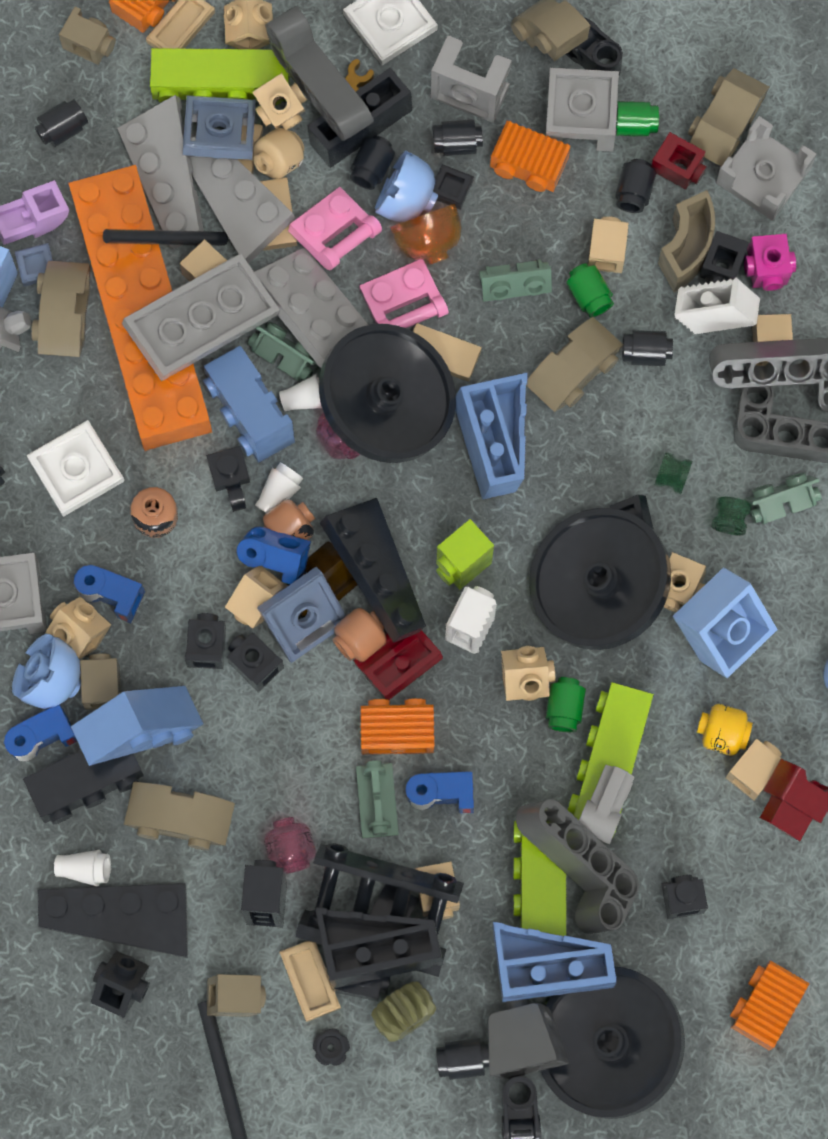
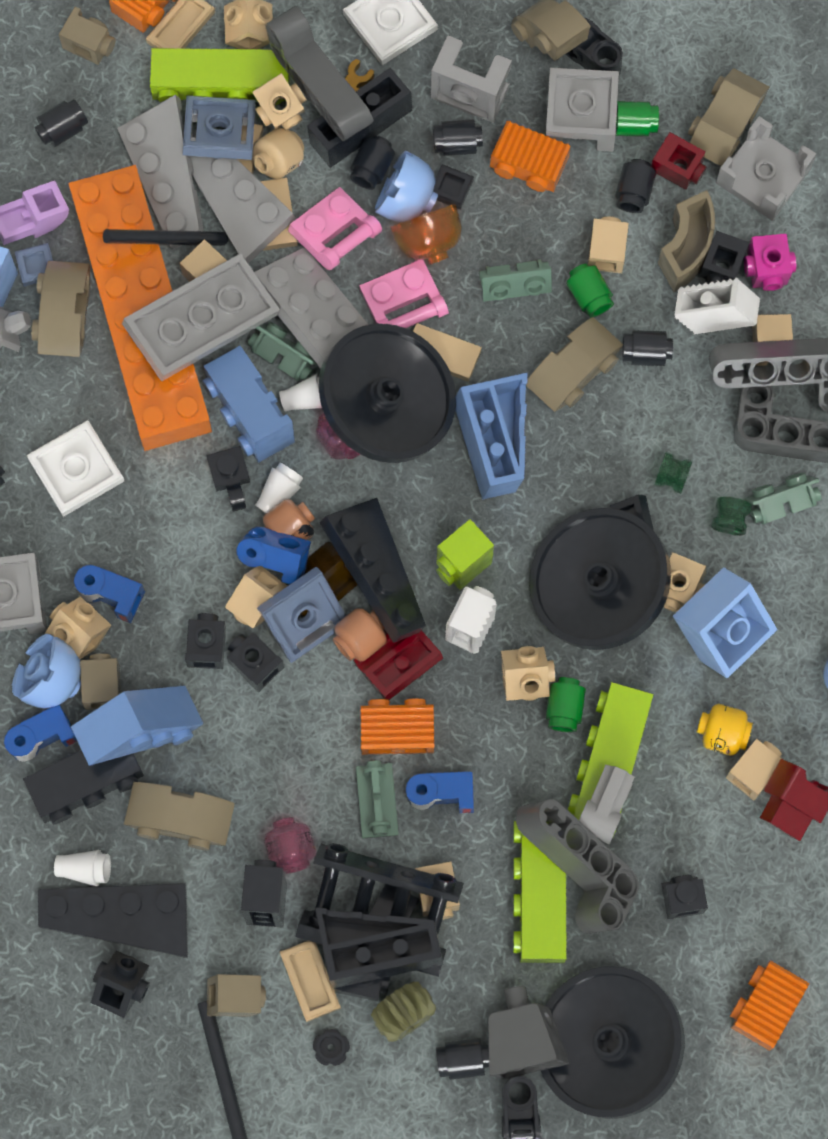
(149, 519): nougat head -> none
(549, 964): medium blue wedge -> none

